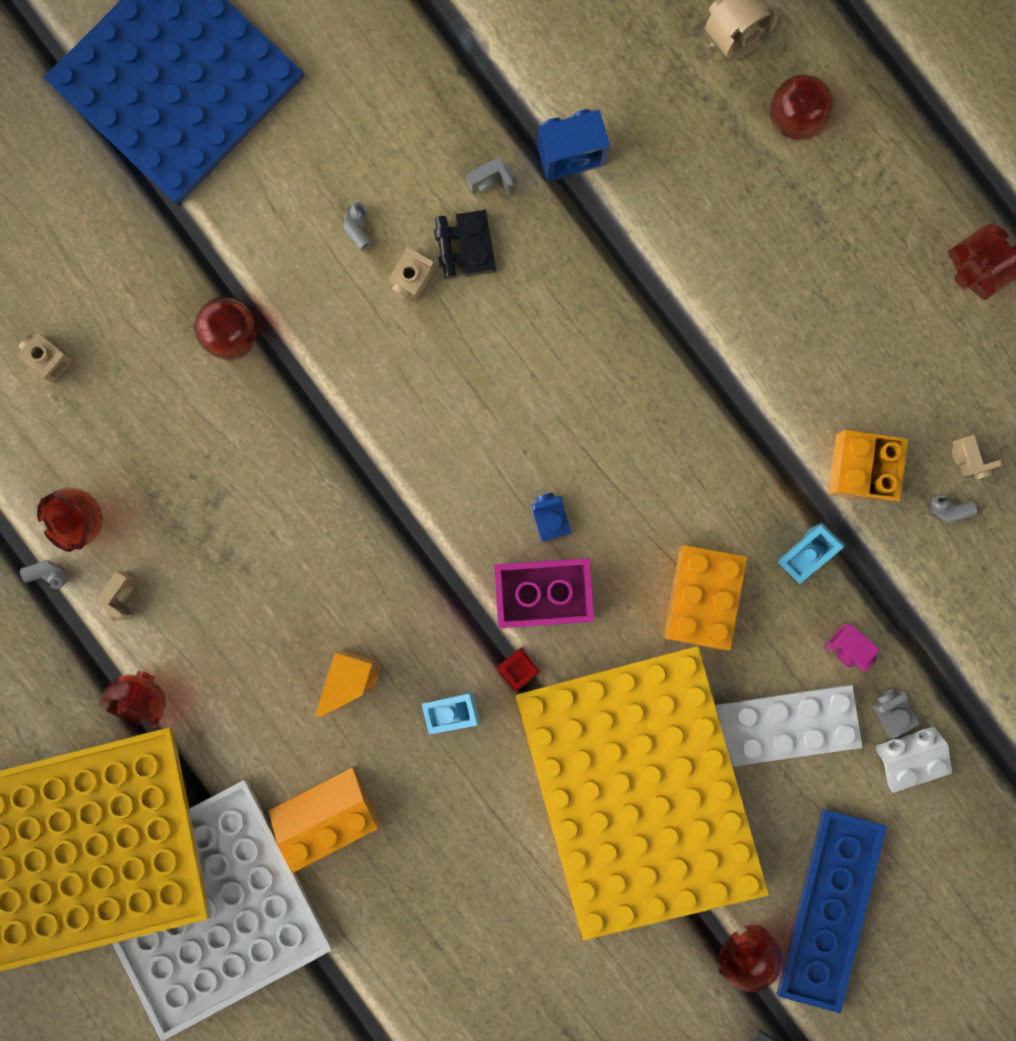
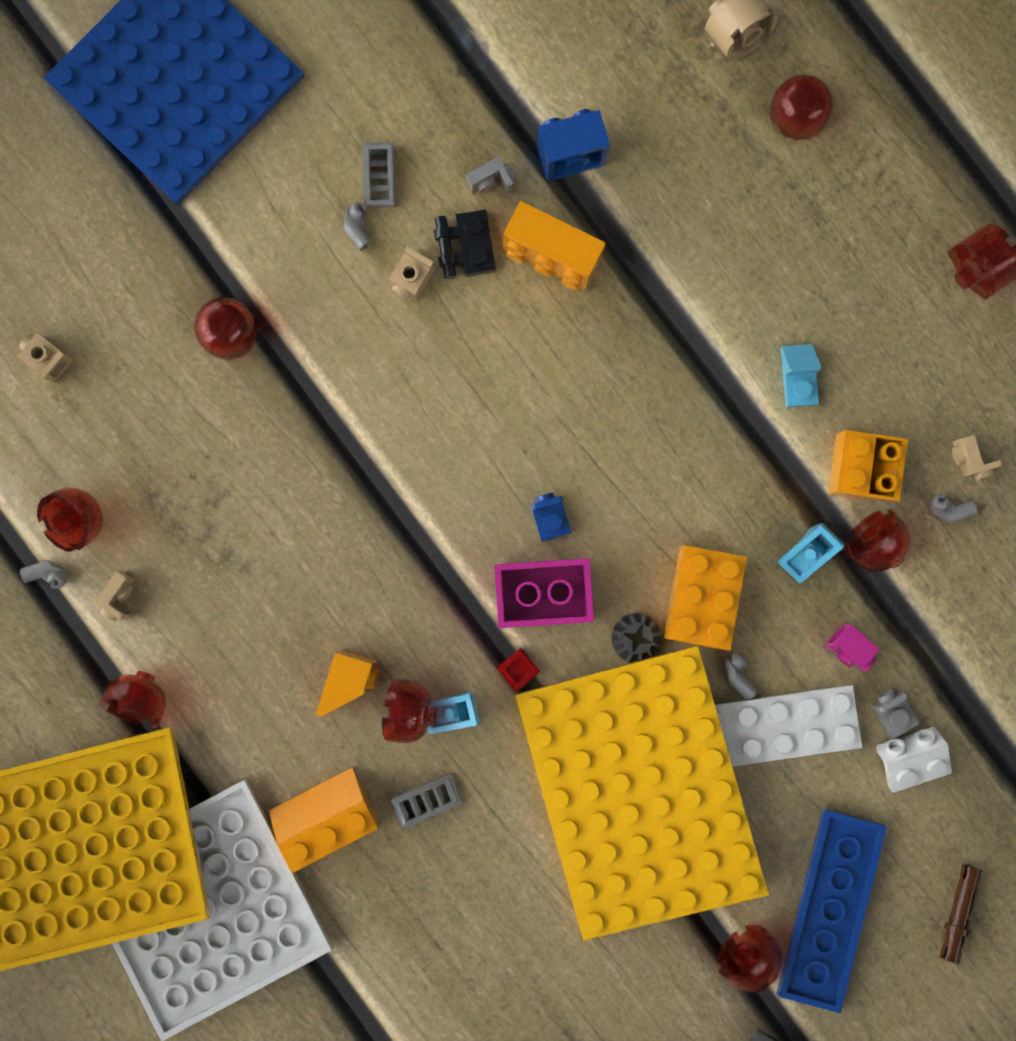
(379, 148): none -> light grey slope
(400, 809): none -> light grey slope
(408, 712): none -> clear red cylinder
(552, 246): none -> light orange brick
(630, 624): none -> dark grey gear
(736, 678): none -> light grey arm
(799, 375): none -> medium azure slope
(879, 542): none -> clear red cylinder
(960, 915): none -> reddish brown pin

